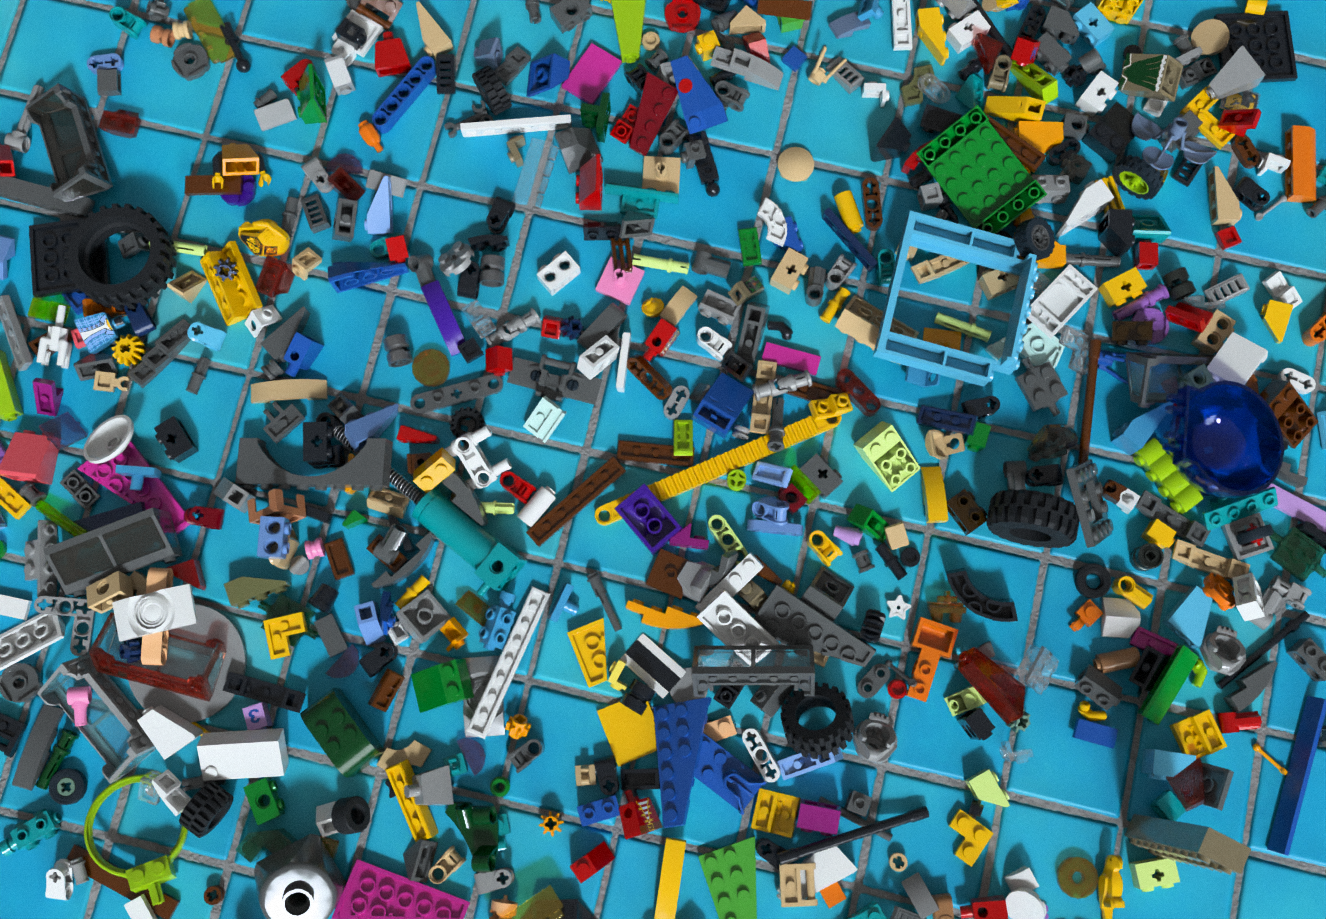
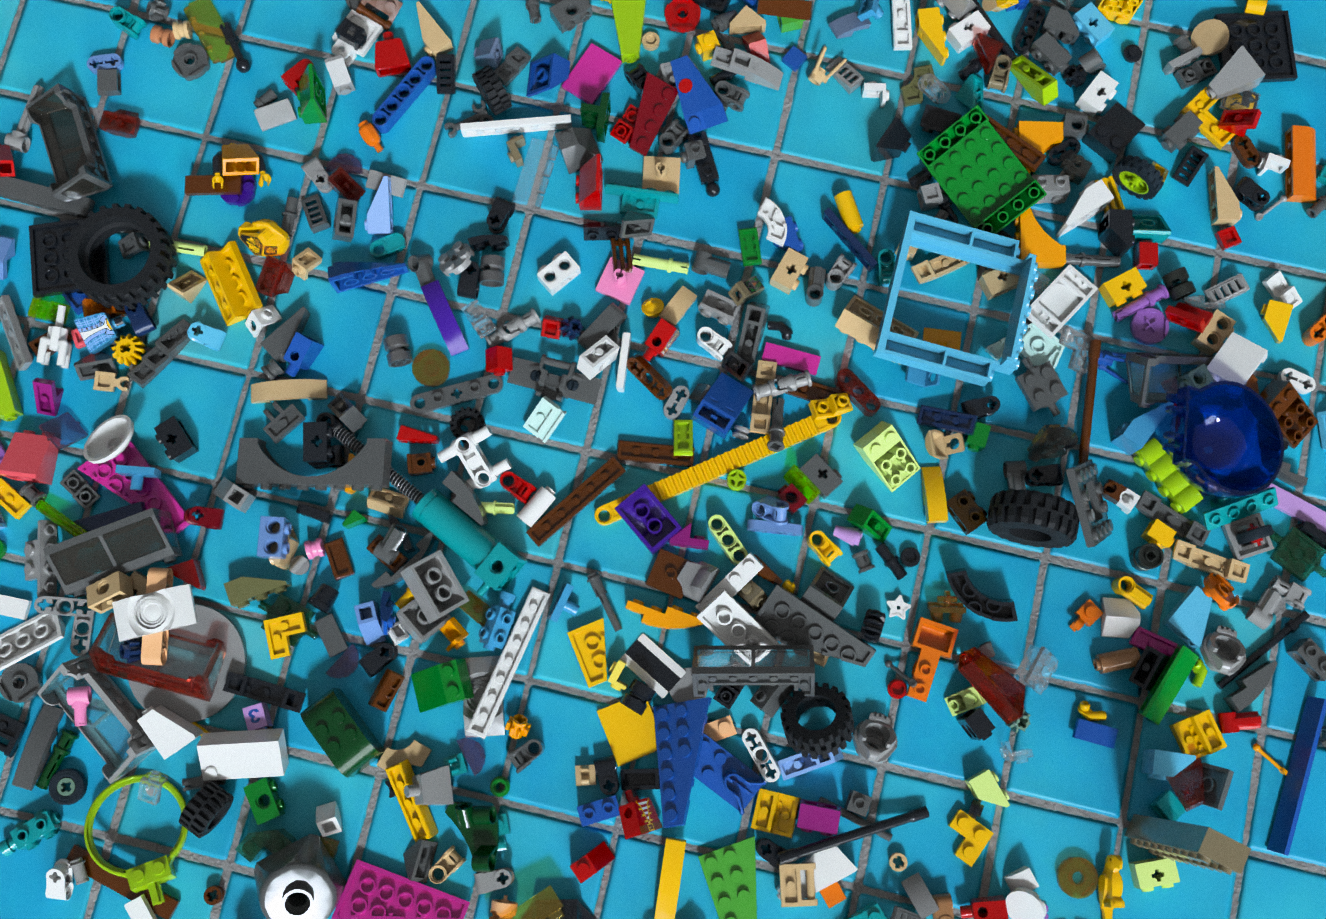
(169, 790): white slope -> none
(198, 375): dark grey axle -> none
(226, 264): gear -> none
(277, 508): nougat panel -> none
(350, 815): black tyre -> none
(369, 426): medium blue slope -> none
(397, 248): red brick -> none
(434, 470): yellow brick -> none
(434, 586): none -> light grey slope
(470, 350): black tile -> none
(548, 828): light orange gear -> none
(656, 59): dark grey bush -> none
(726, 565): dark grey slope -> none
(772, 474): light blue tile -> none
(795, 164): tan dish -> none
(834, 305): yellow pin -> none
(872, 679): dark grey plate -> none
(876, 197): reddish brown beam -> none
(896, 536): tan slope -> none
(913, 160): red slope -> none
(970, 330): yellowish green pin -> none
(1015, 108): yellow slope -> none
(1025, 50): red brick -> none
(1034, 237): black wheel -> none
(1098, 687): dark grey brick -> none
(1101, 572): black tyre -> none
(1131, 332): dark brown brick -> none
(1150, 76): slope -> none
(1154, 107): white tile -> none
(1159, 159): sand blue plant -> none
(1248, 597): white brick -> none

